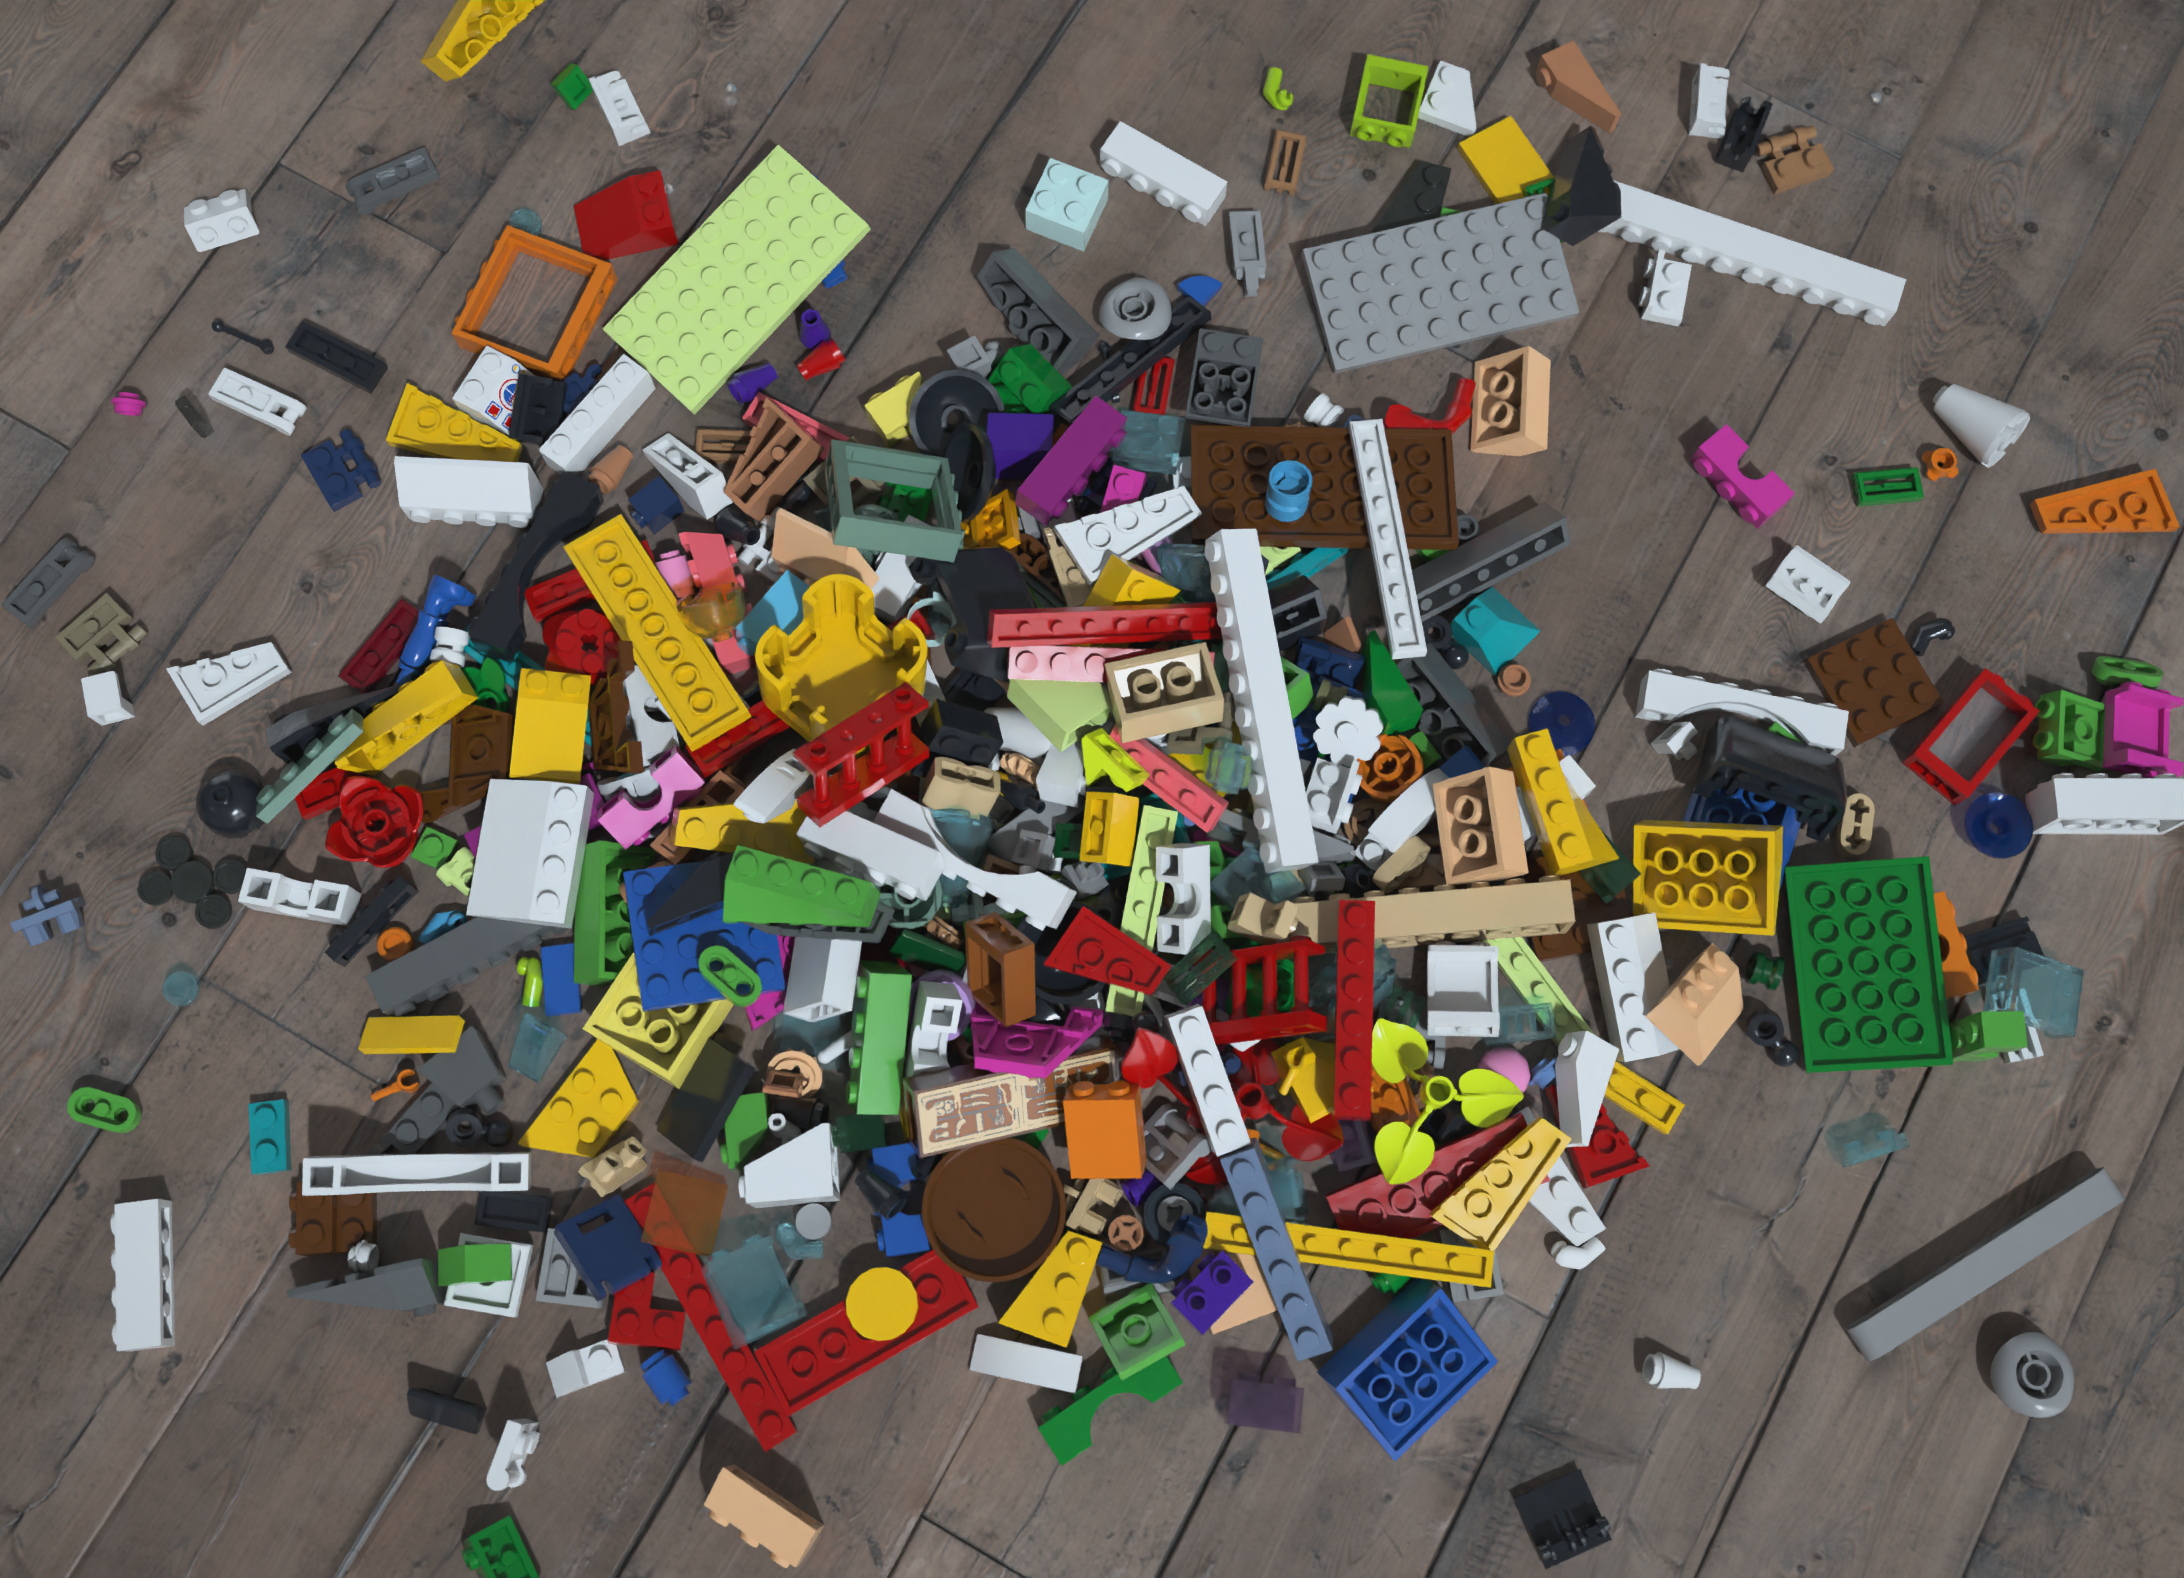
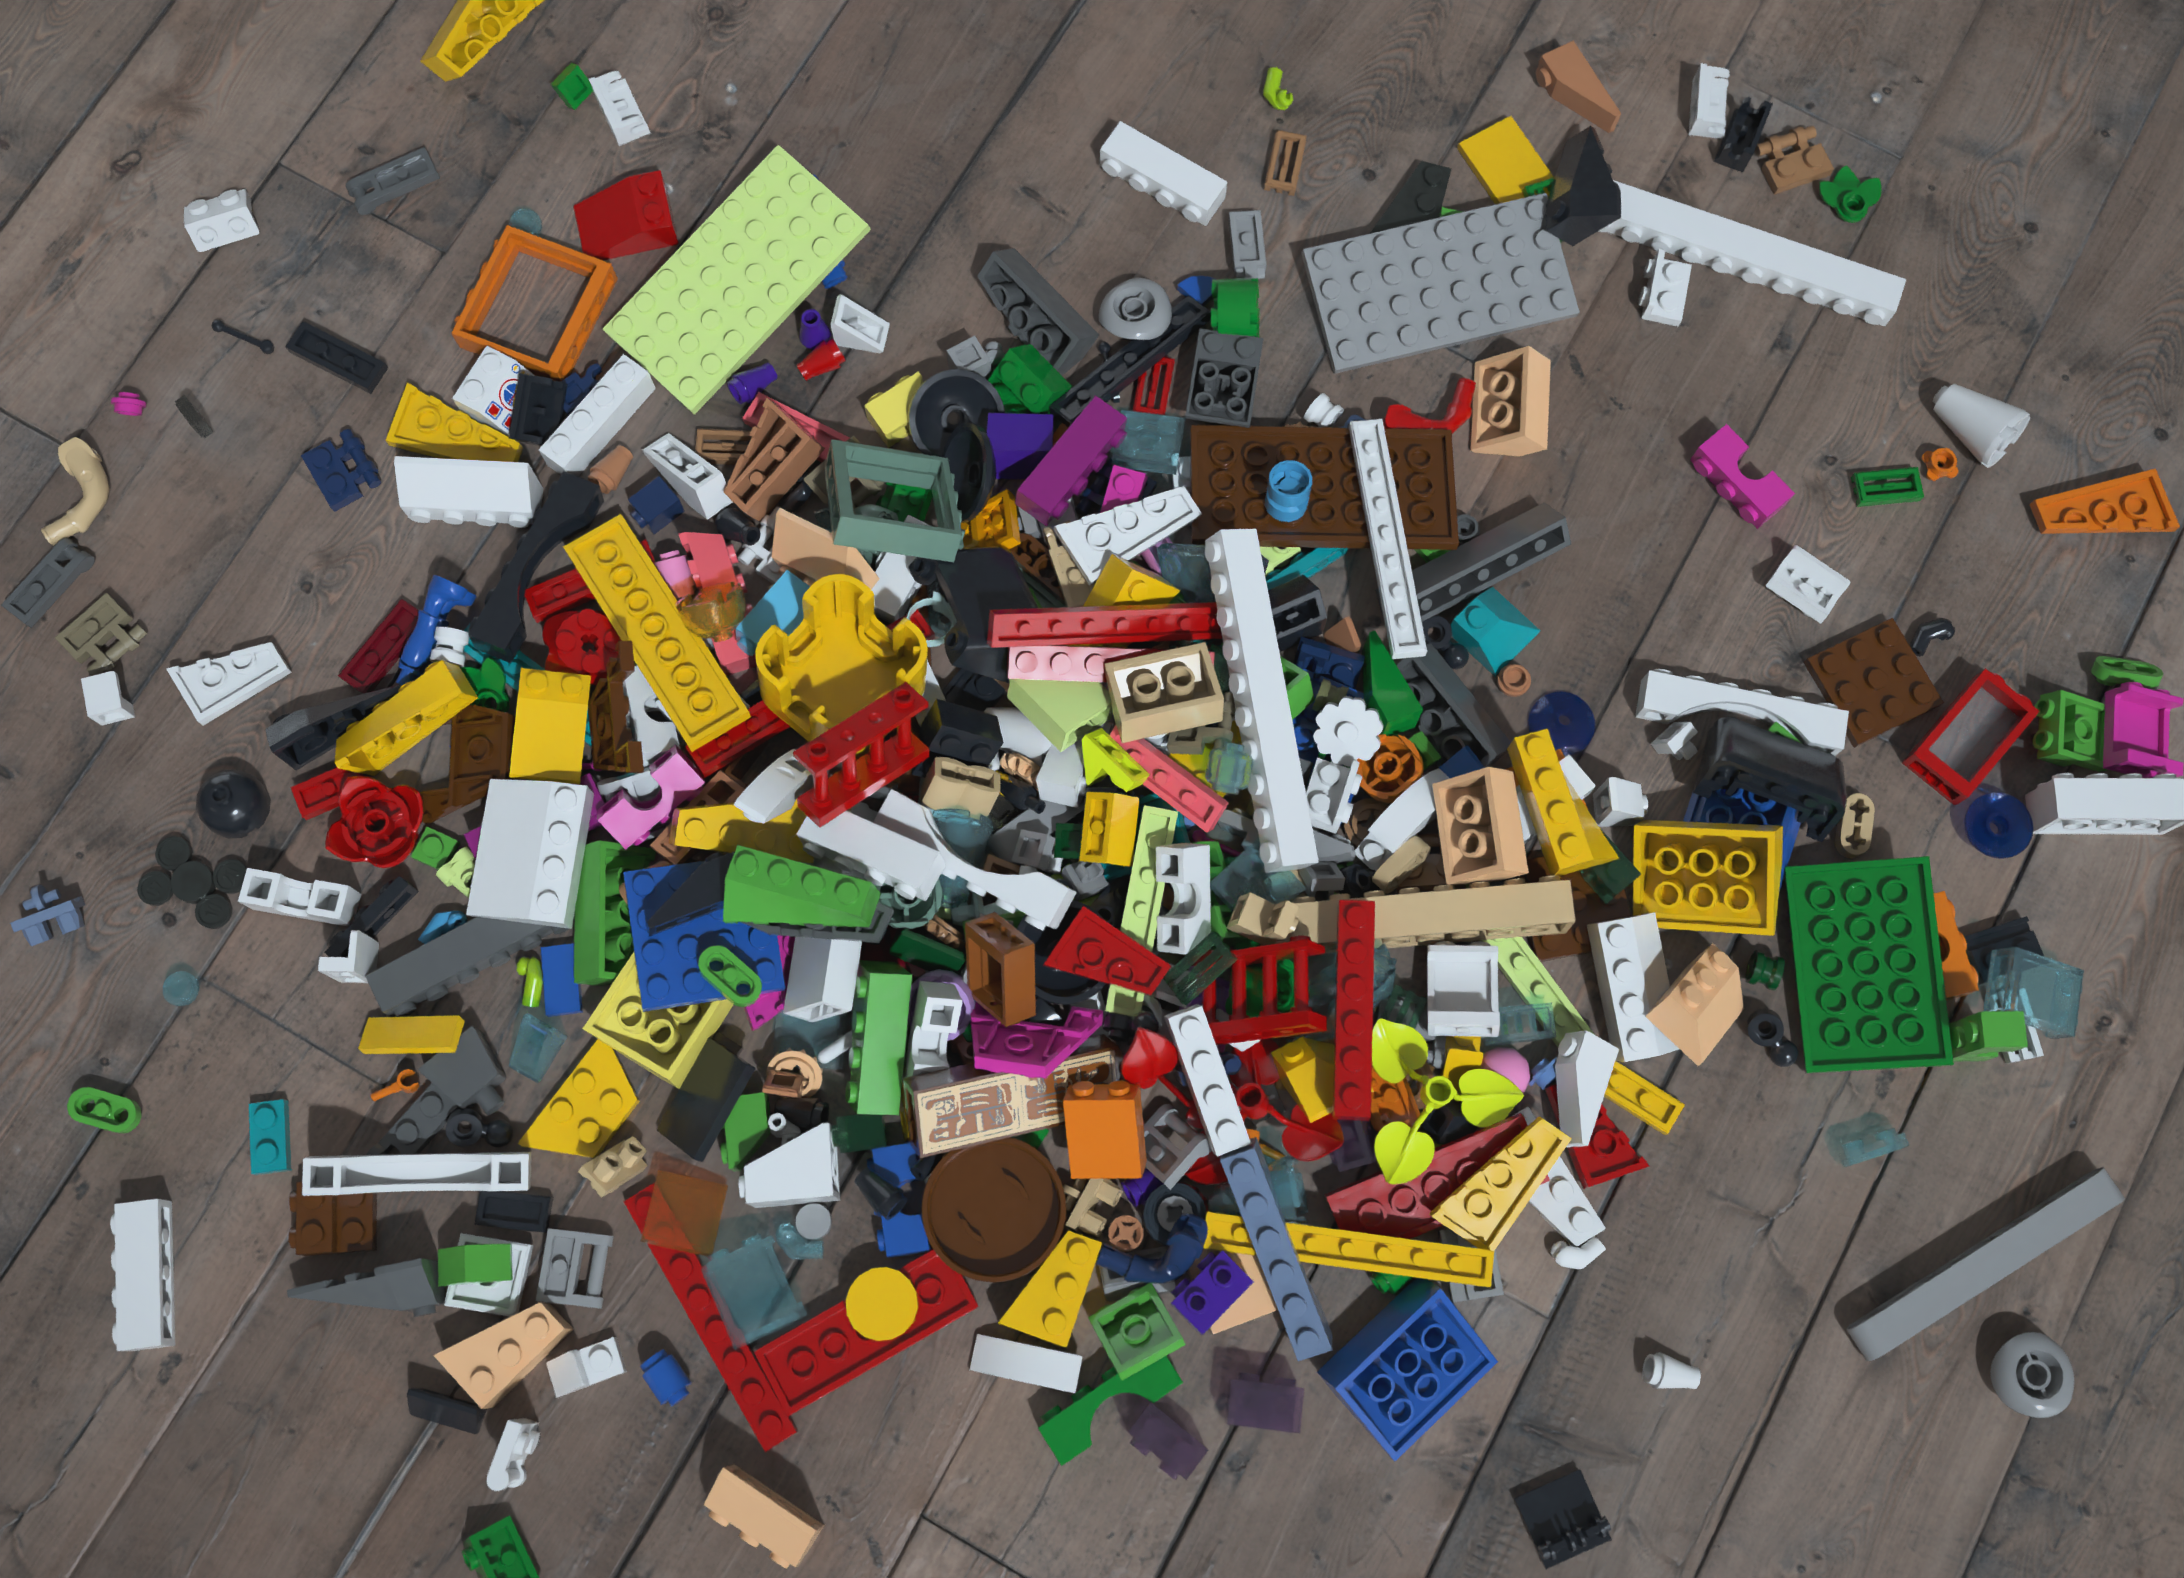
(84, 465): none -> tan piece
(256, 401): white plate -> none
(315, 759): sand green plate -> none
(360, 961): none -> white panel
(363, 1257): white plate -> none
(395, 943): orange tile -> none
(503, 1354): none -> light nougat wedge
(609, 1251): dark blue container -> none
(640, 1326): red plate -> none
(857, 327): none -> white slope
(1066, 204): light aqua brick -> none
(1168, 1441): none -> clear purple brick
(1236, 306): none -> green brick
(1295, 1063): yellow hand -> none
(1408, 78): lime window -> none
(1450, 100): white wing -> none
(1461, 1055): none -> yellow slope
(1619, 803): none -> white slope
(1849, 192): none -> green plate

